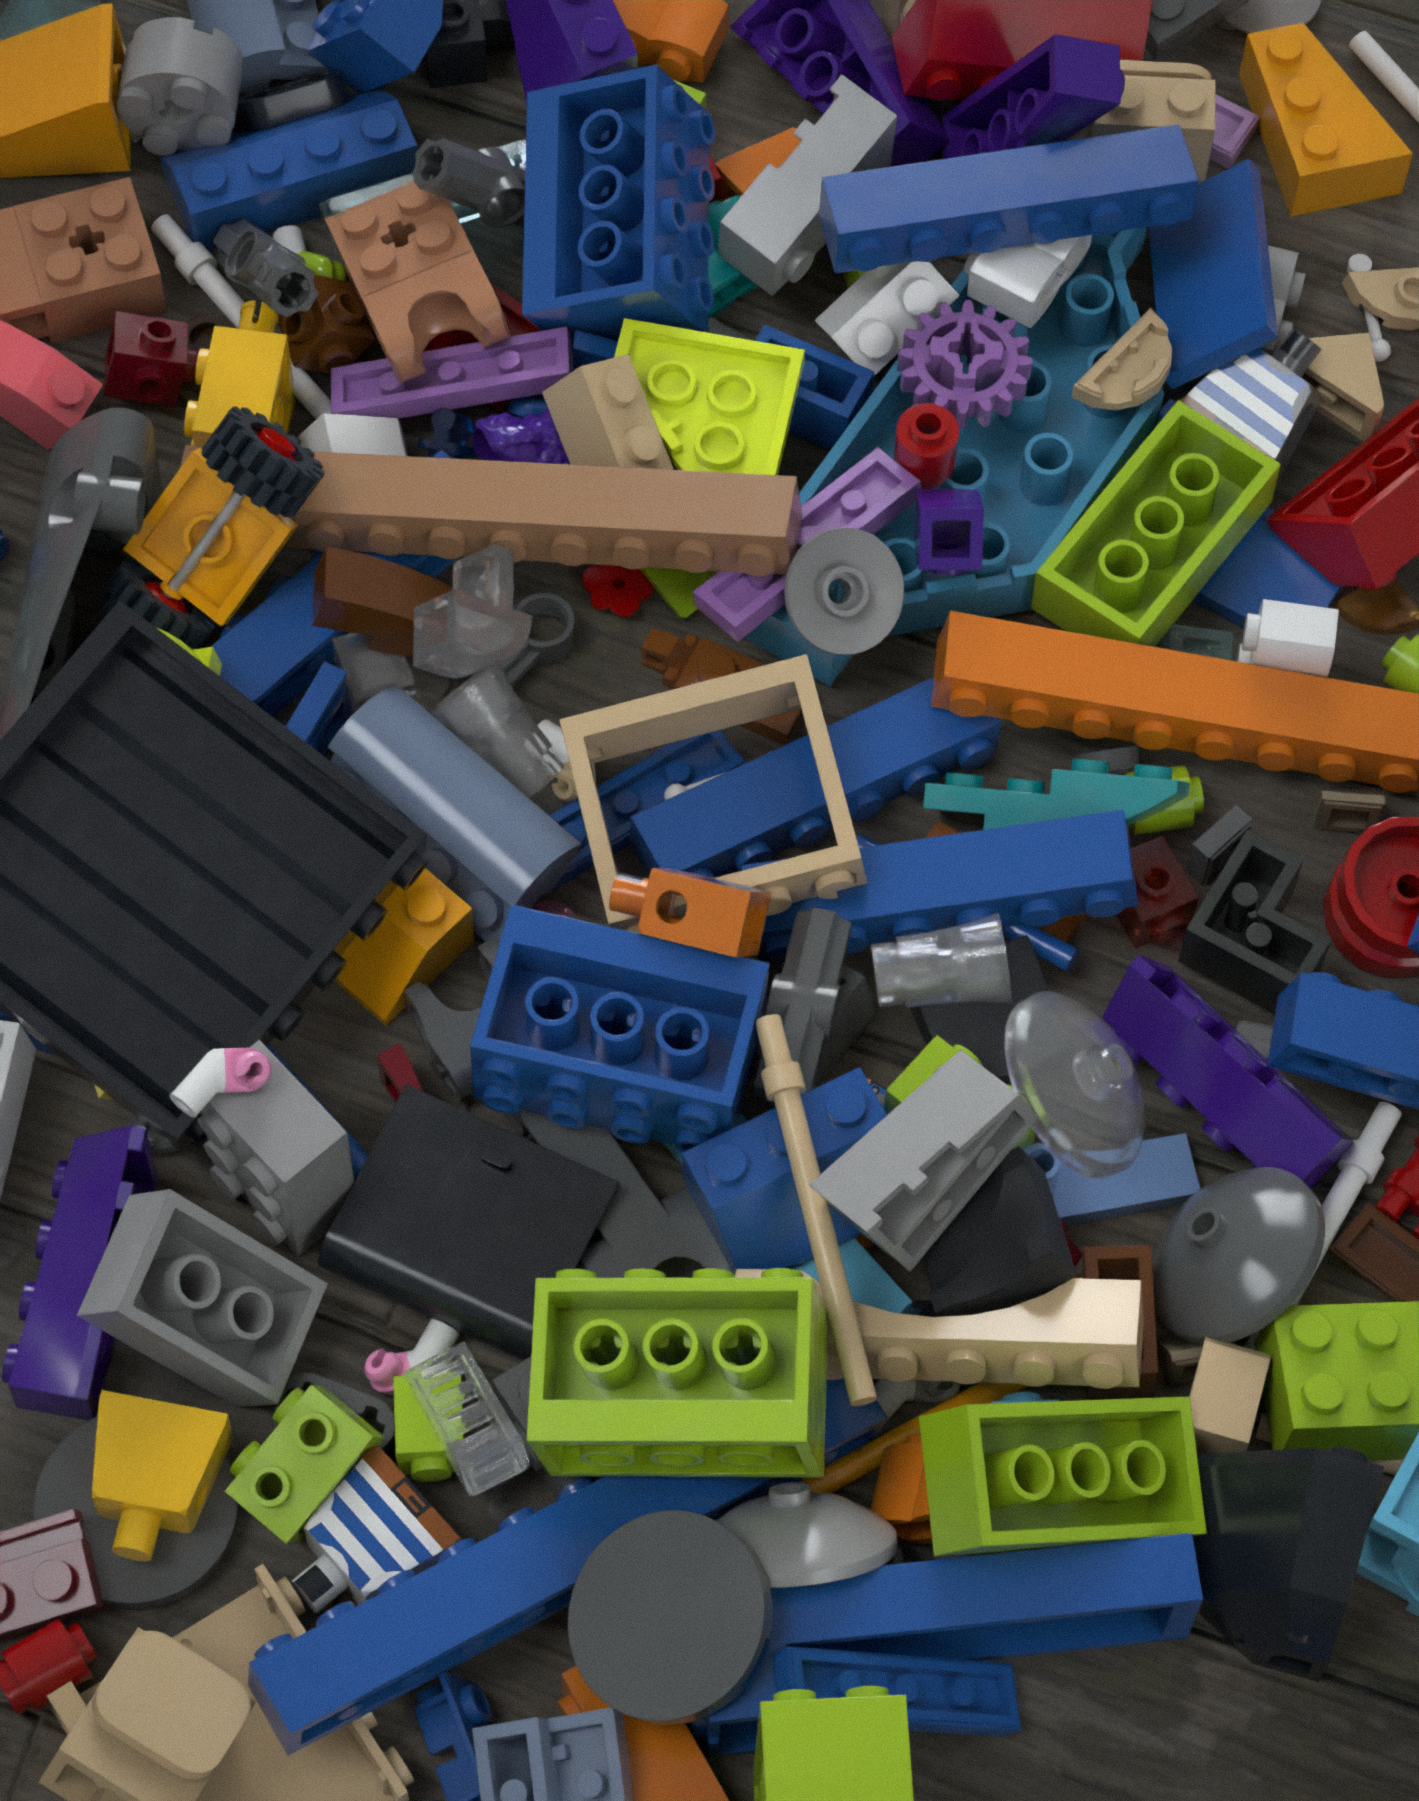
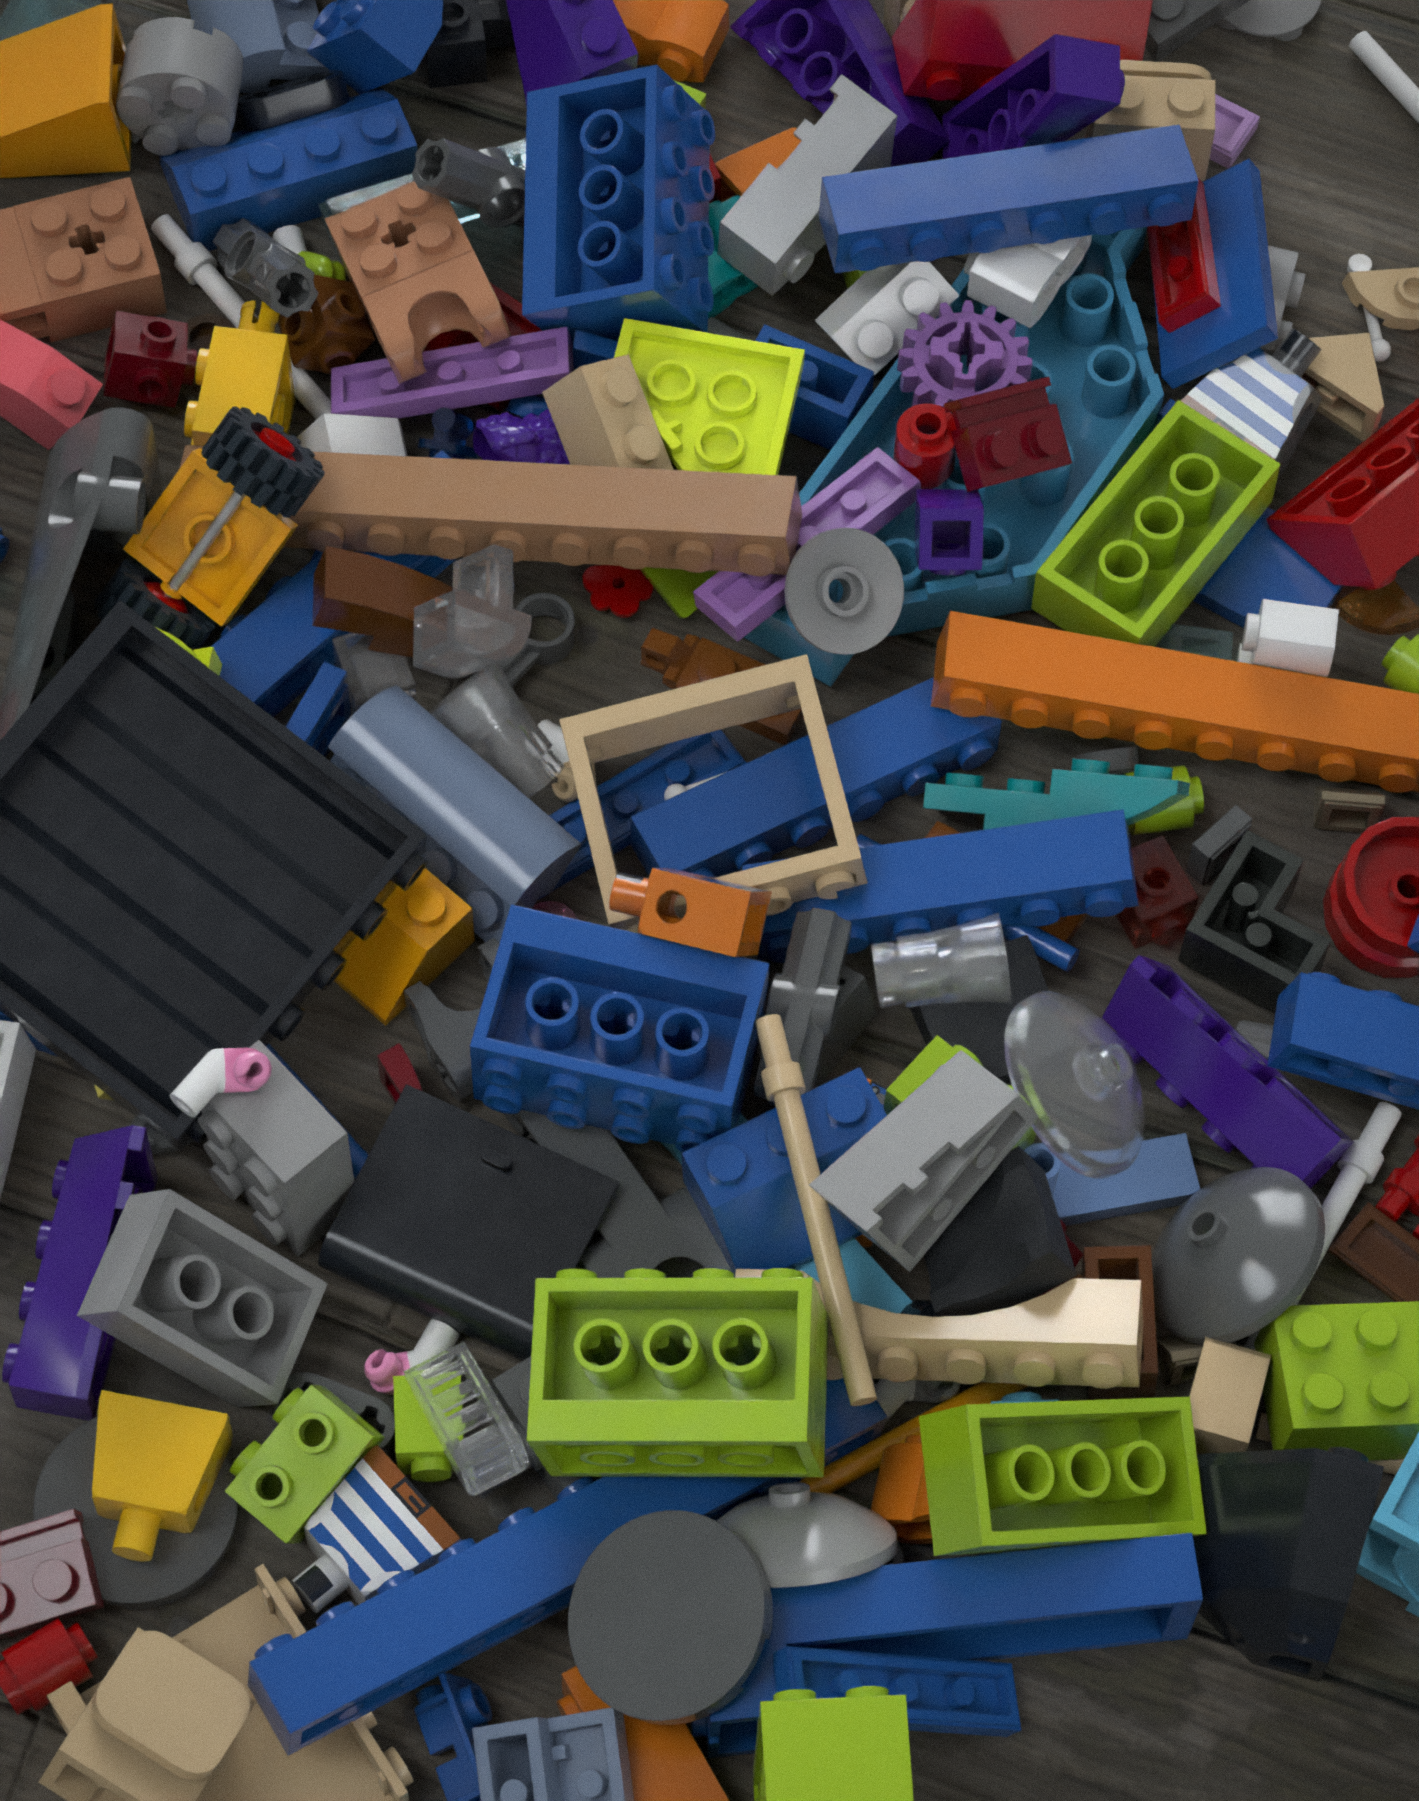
(1007, 434): none -> dark red plate
(1130, 369): tan plate -> none
(1184, 267): none -> red tile
(1318, 125): light orange wedge -> none

